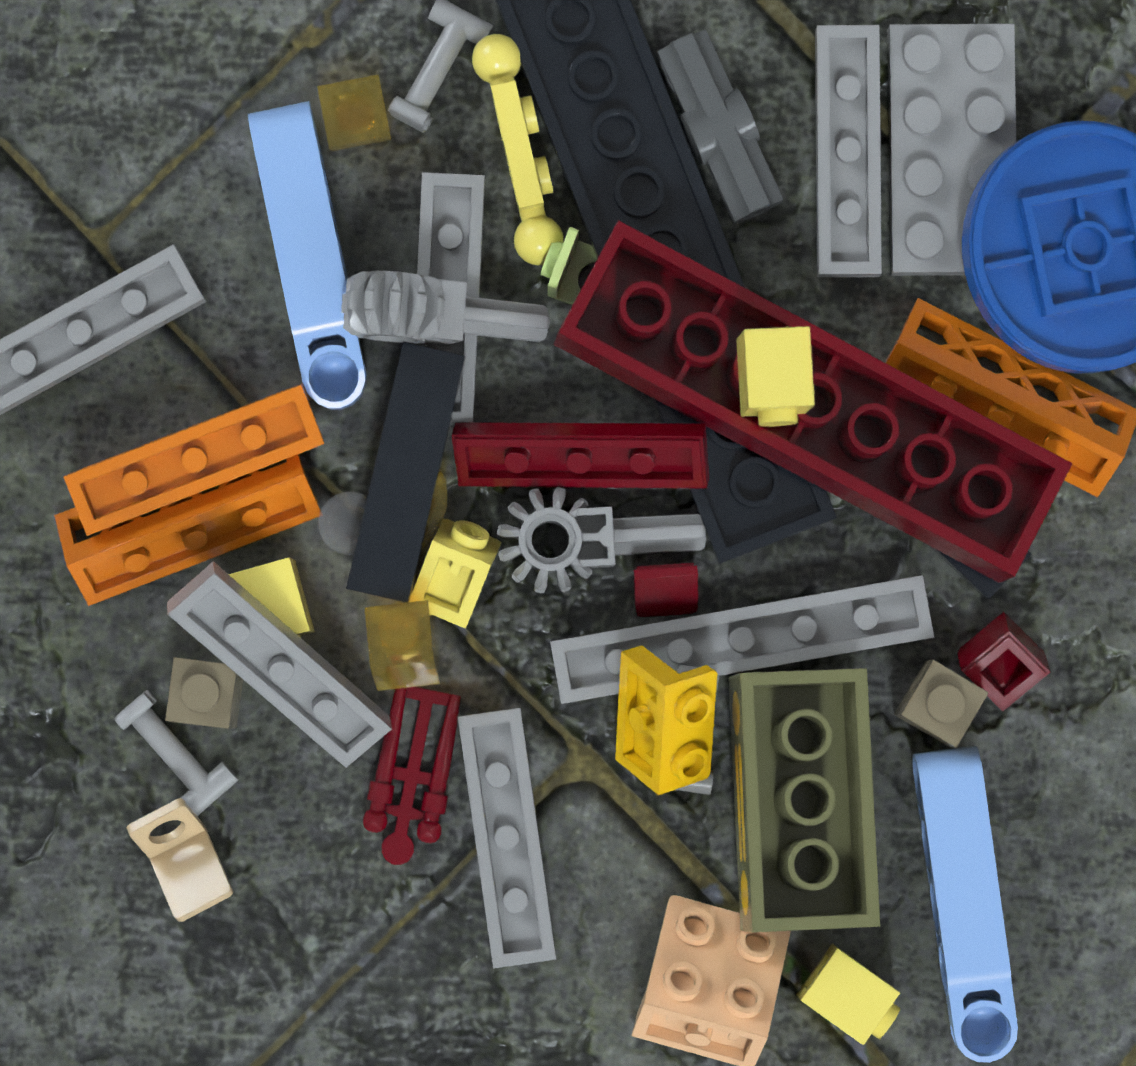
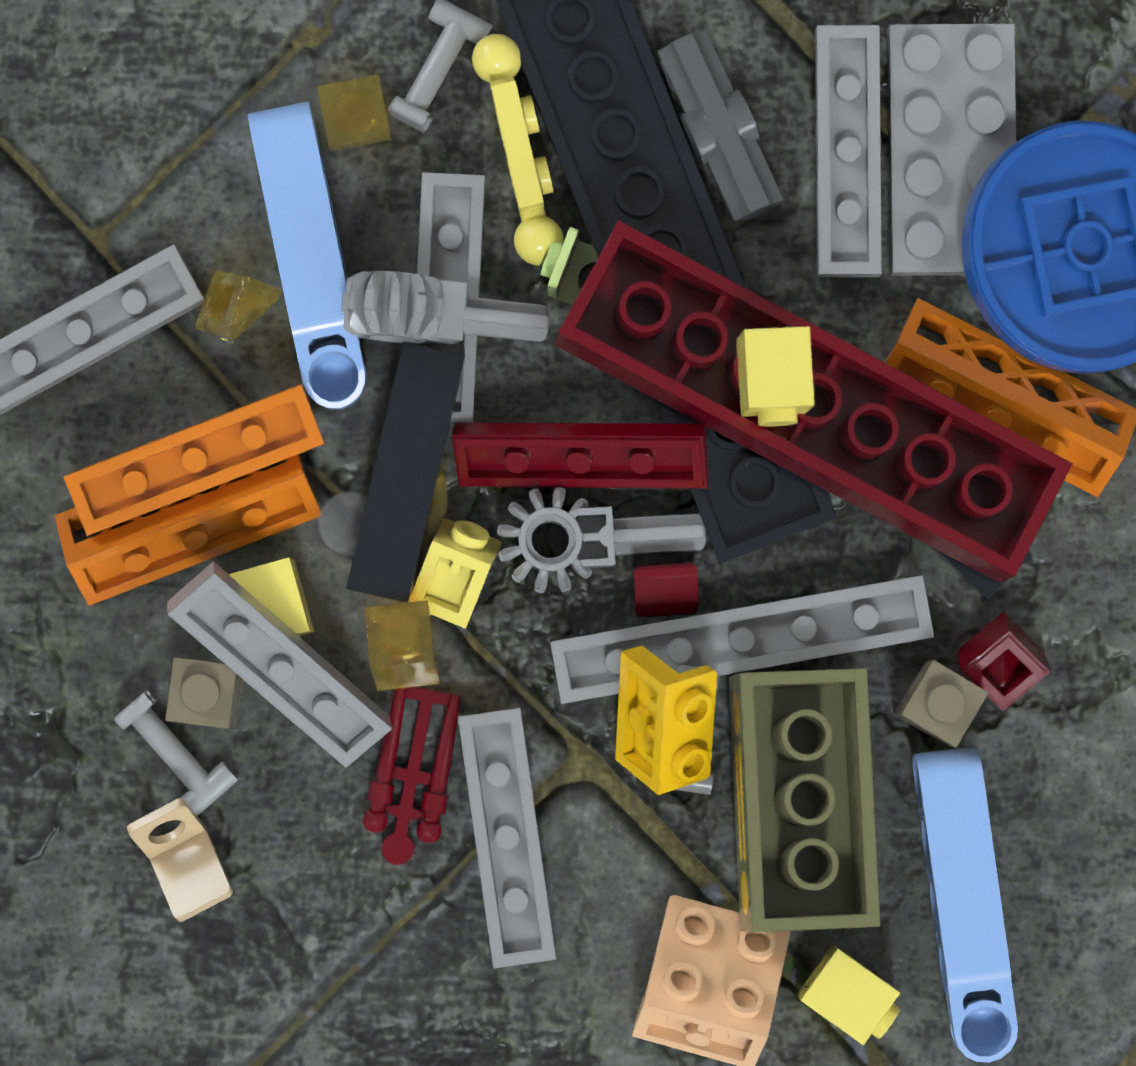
(234, 304): none -> clear yellow slope

